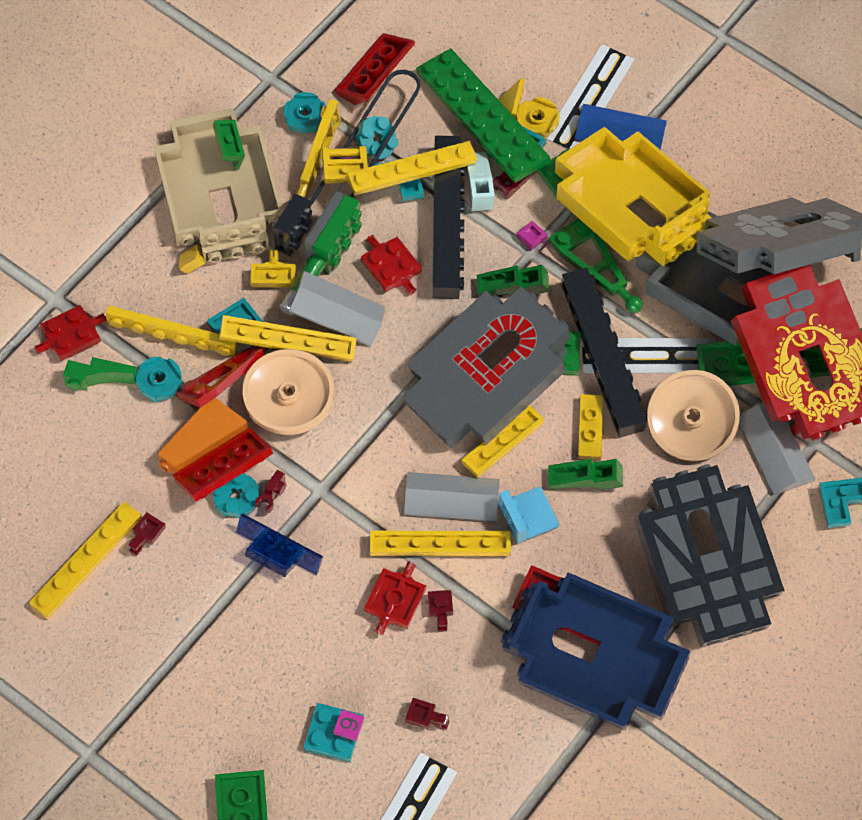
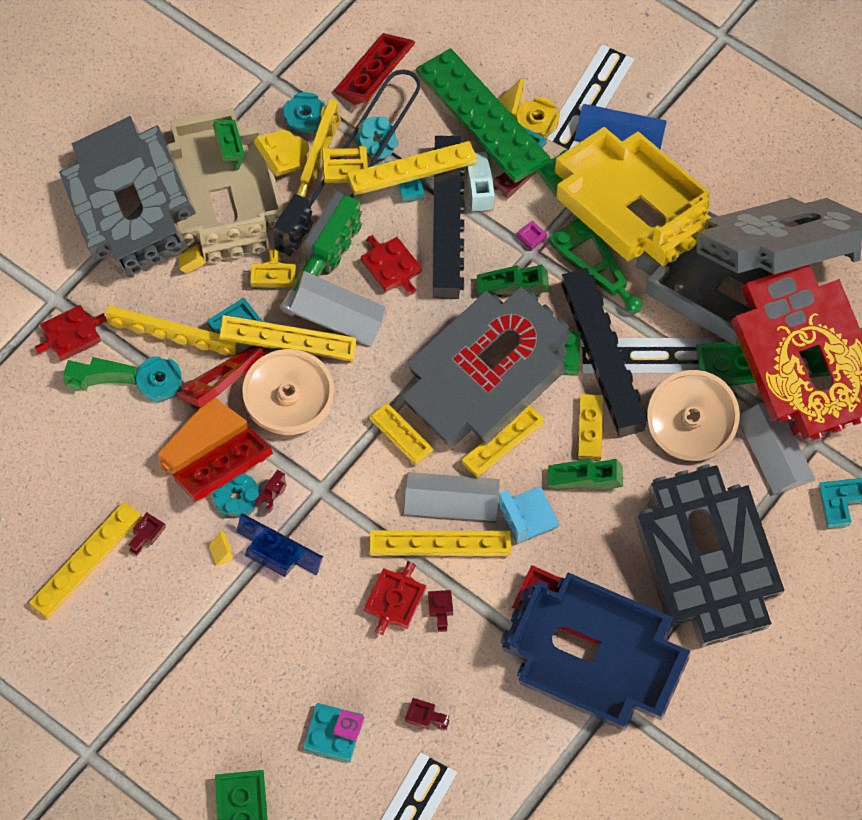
(116, 160): none -> dark grey panel
(221, 549): none -> yellow slope
(283, 151): none -> yellow plate
(401, 433): none -> yellow plate

